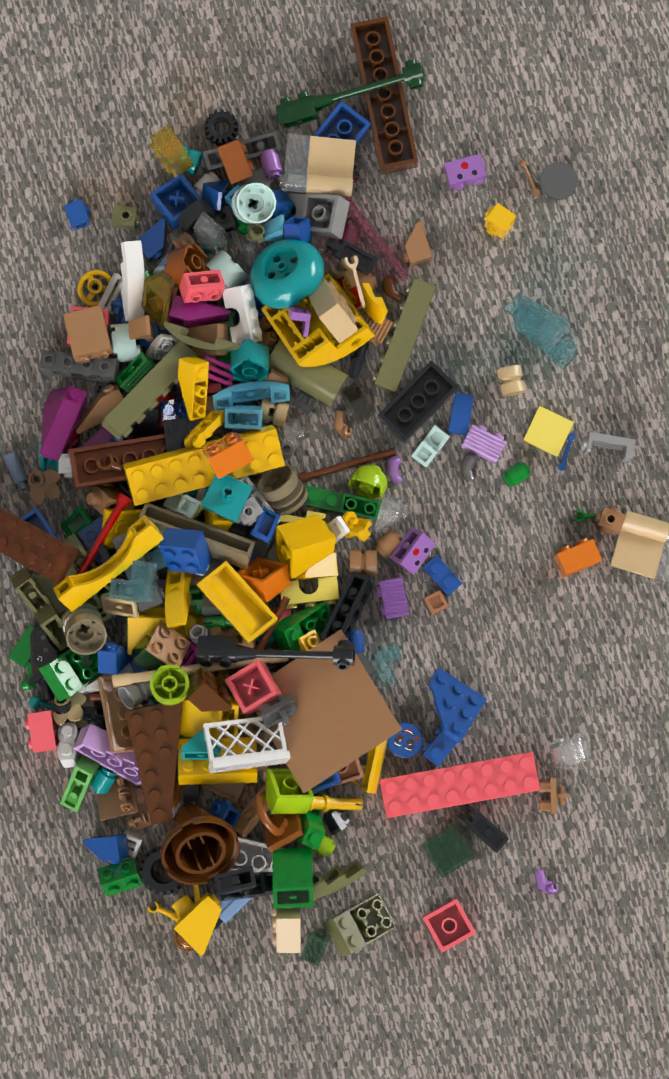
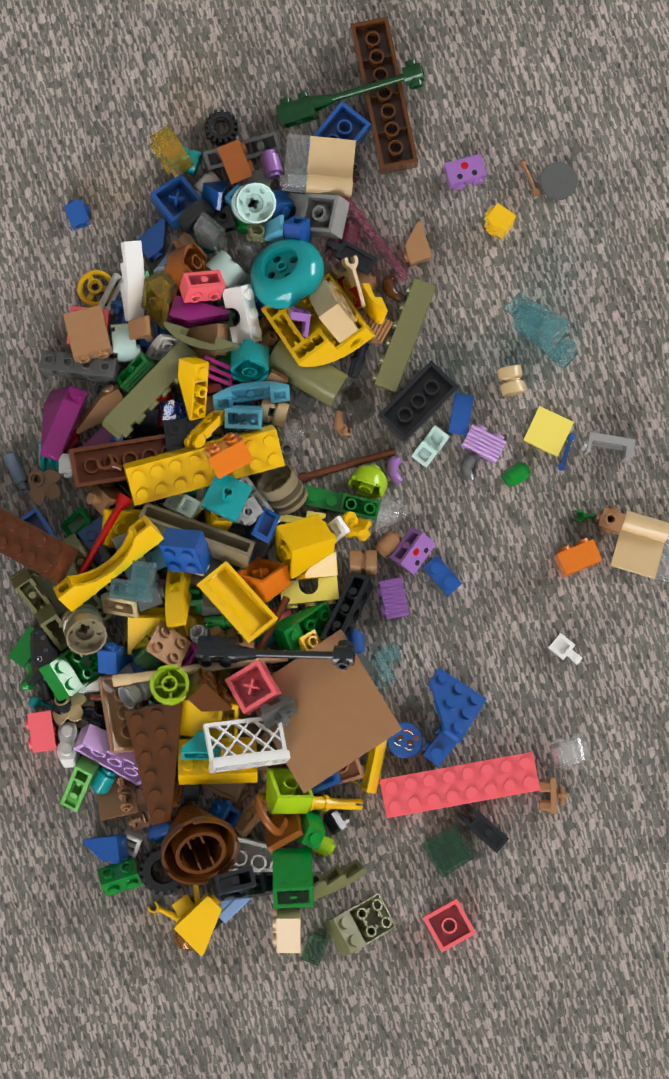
(125, 217): olive brick -> none
(158, 831): none -> blue brick
(436, 602): nougat tile -> none
(544, 884): medium lavender arm -> none
(563, 647): none -> white plate

